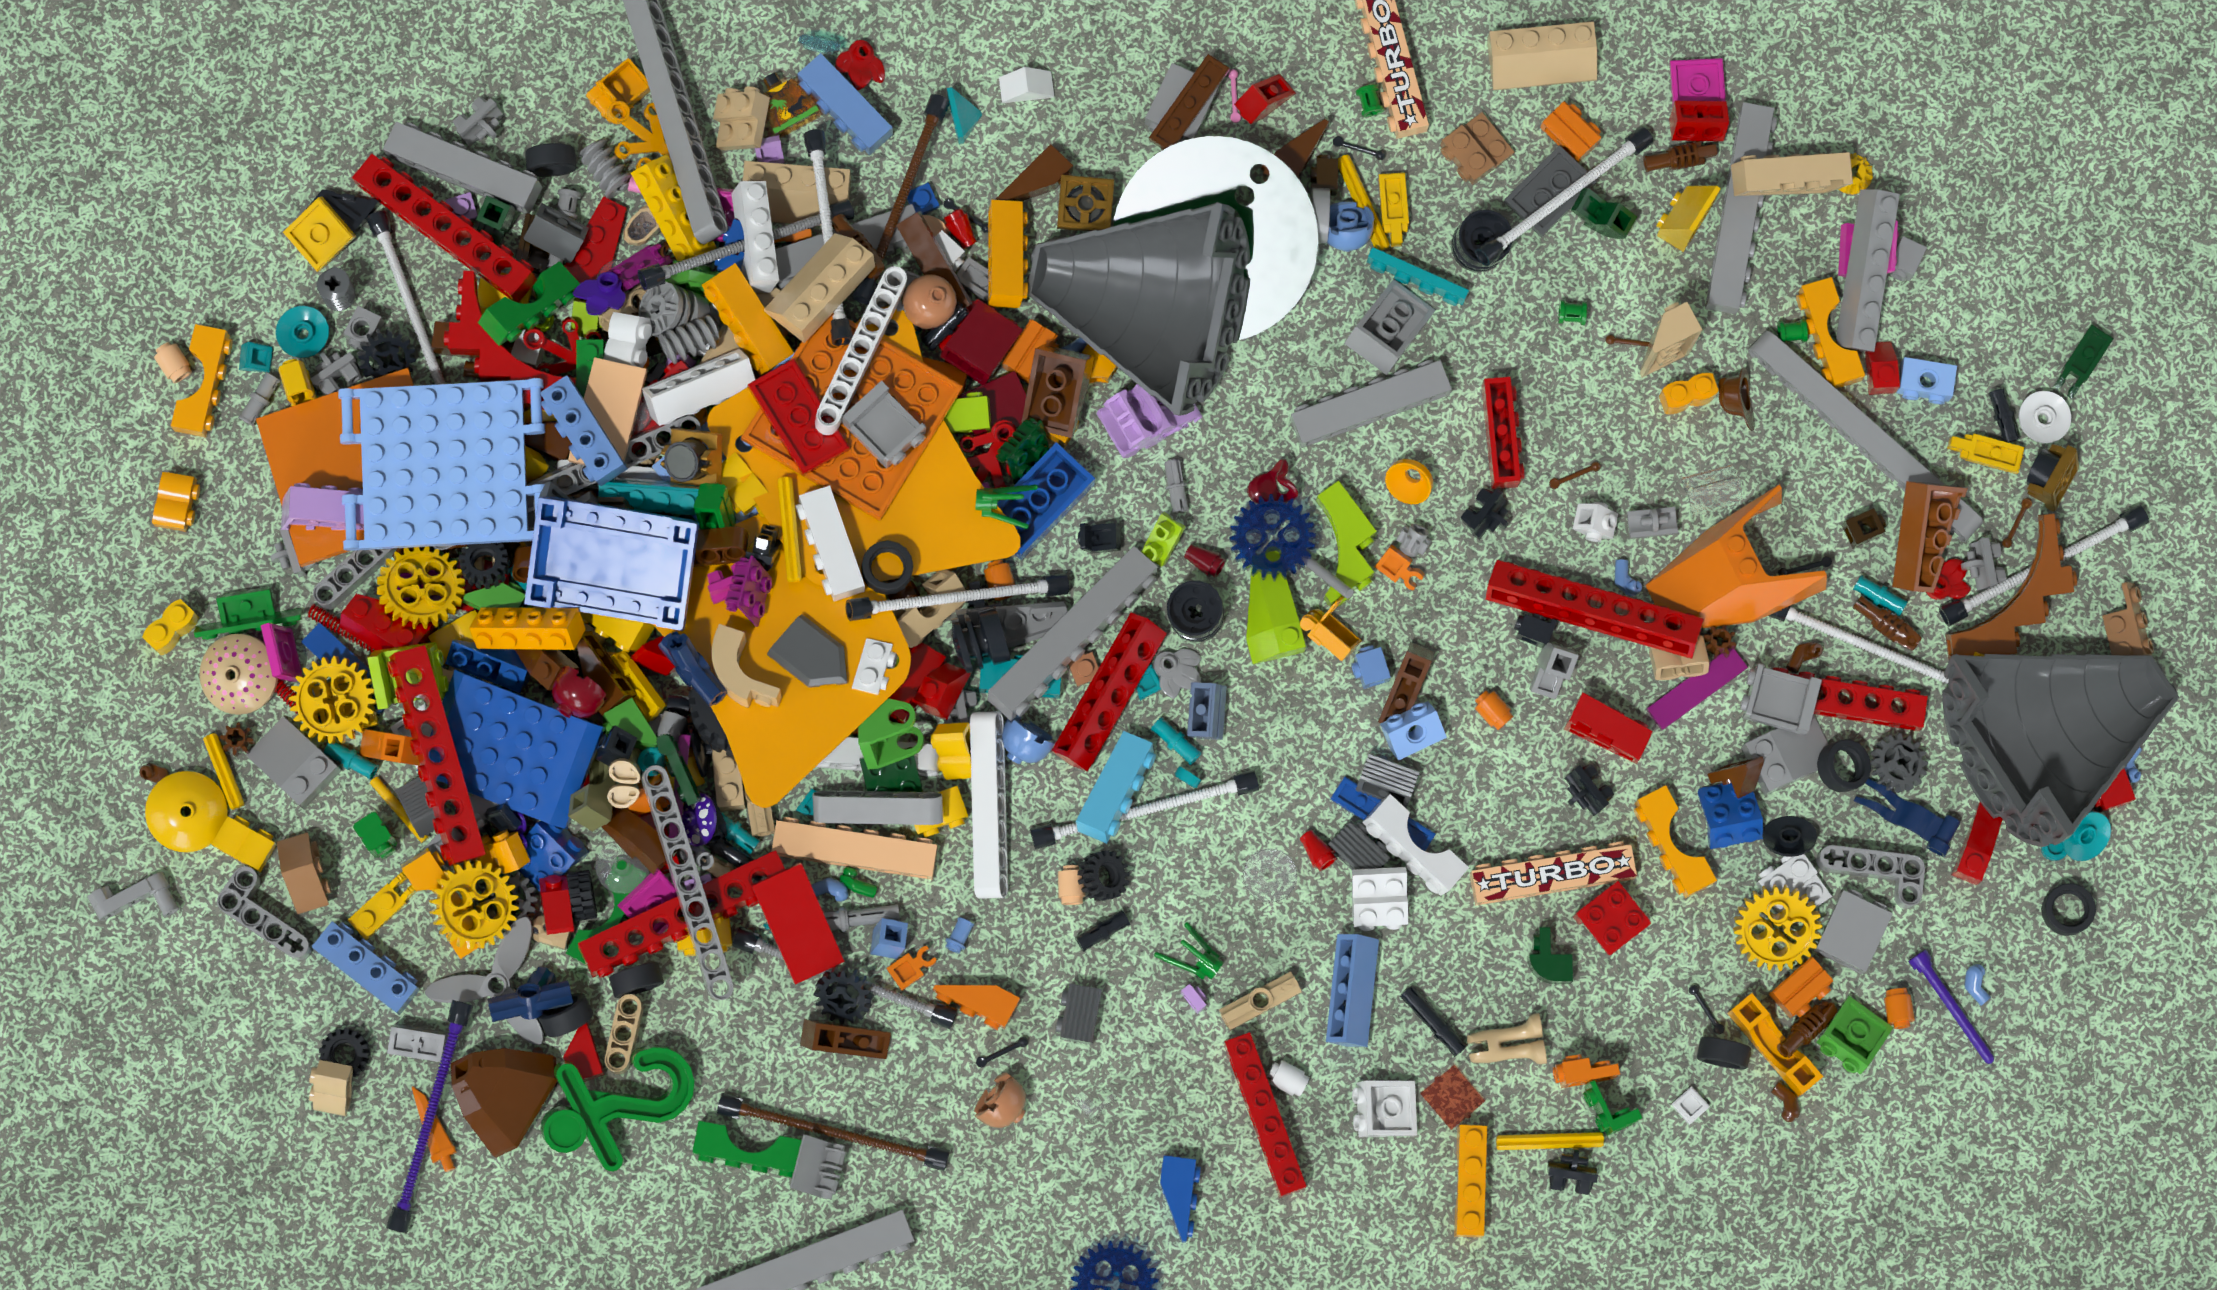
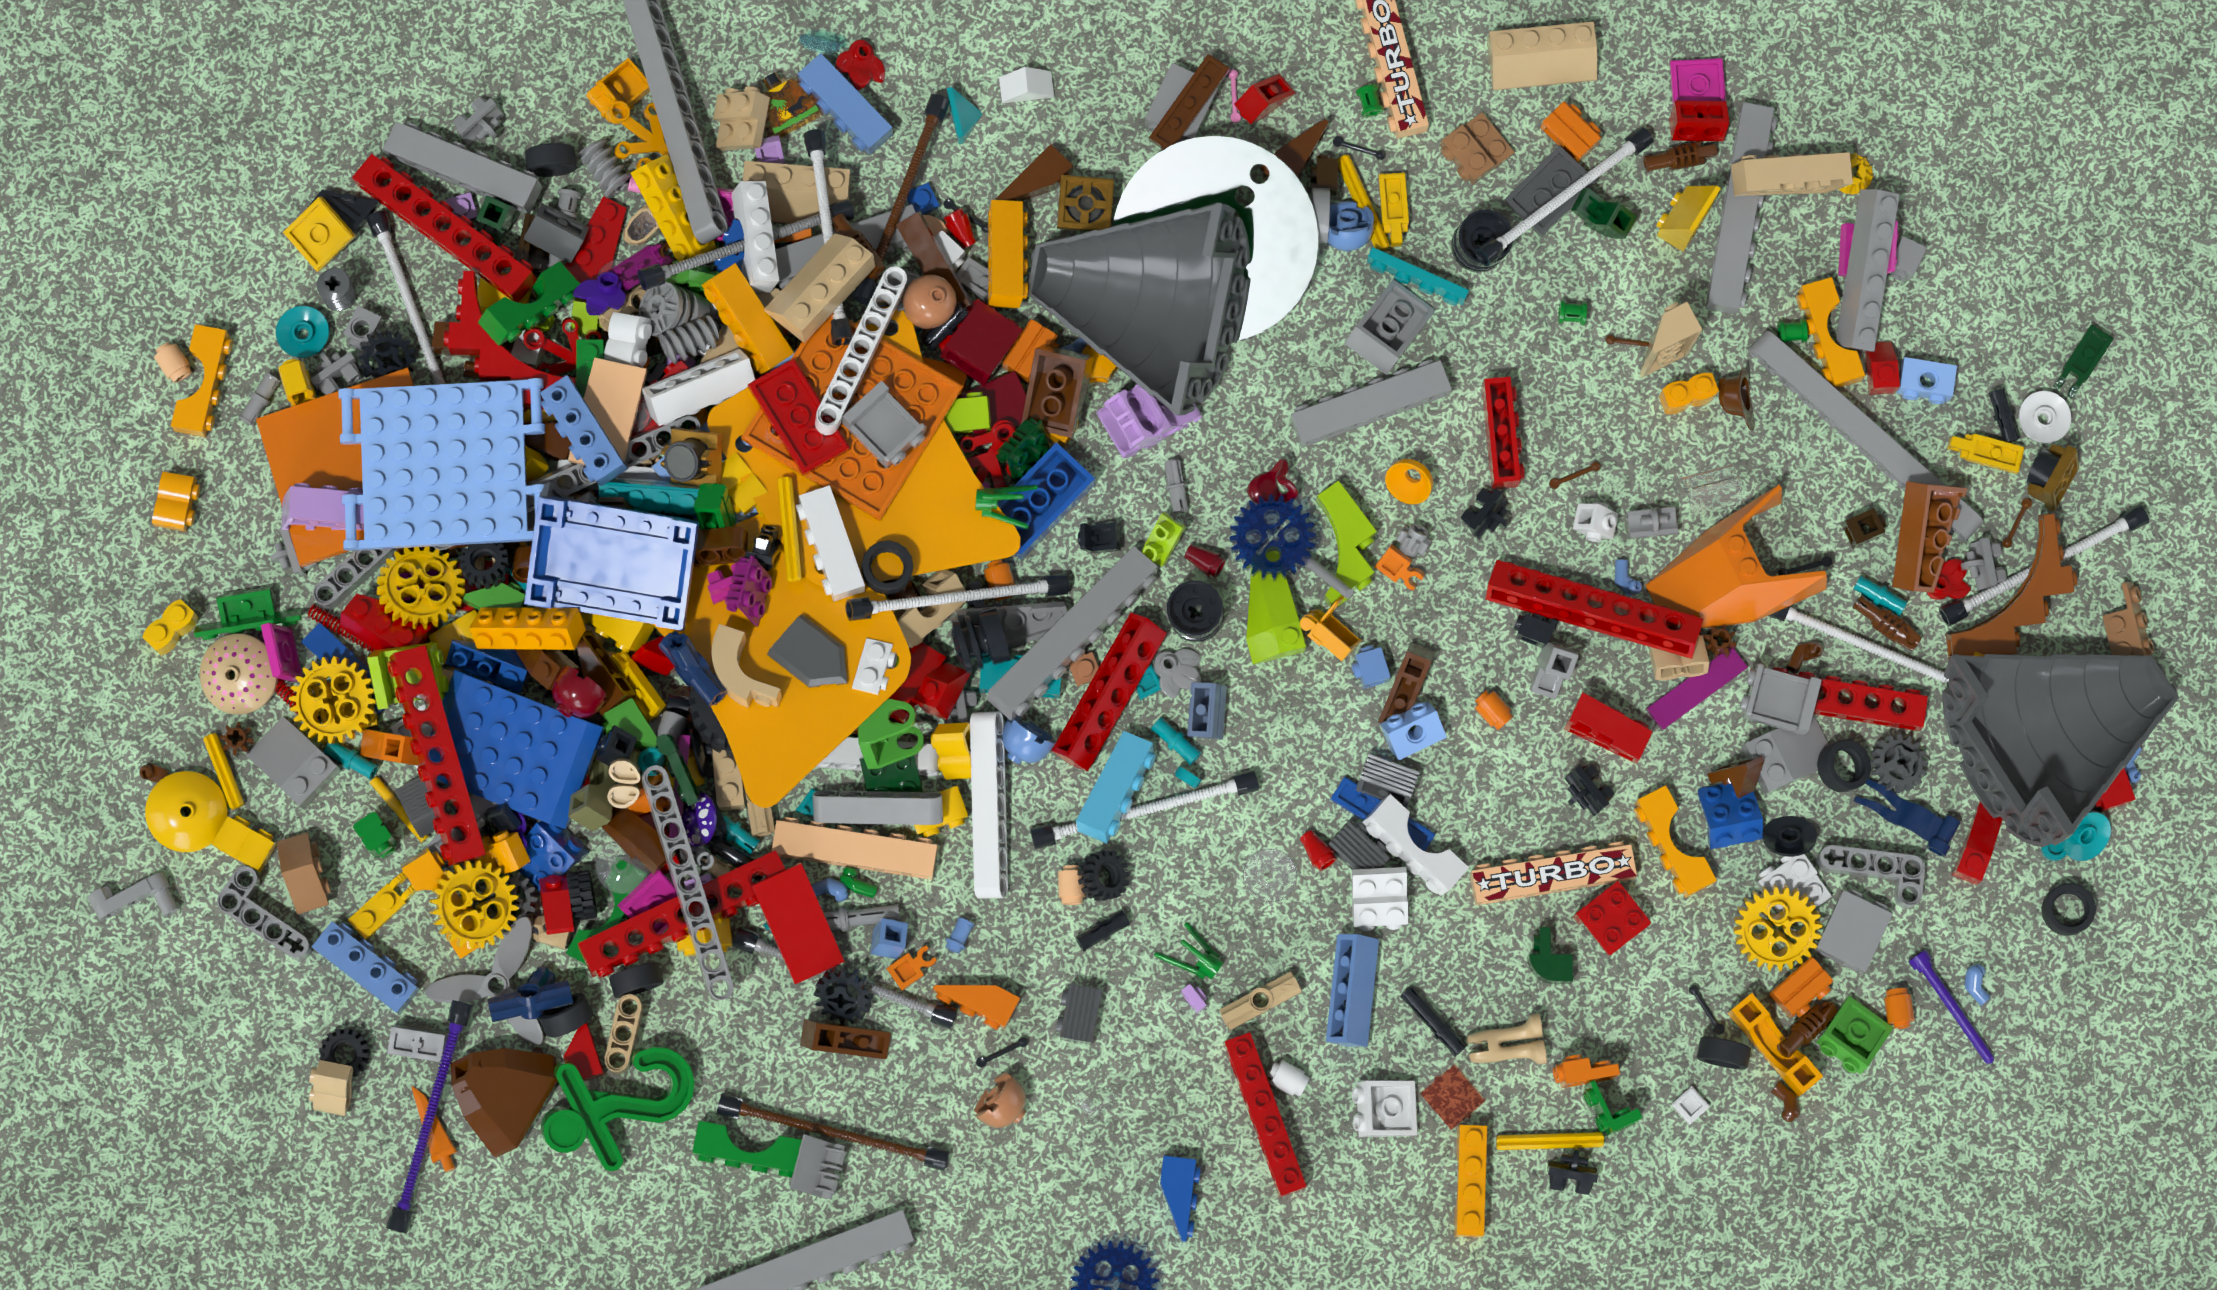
(255, 357): teal slope -> none

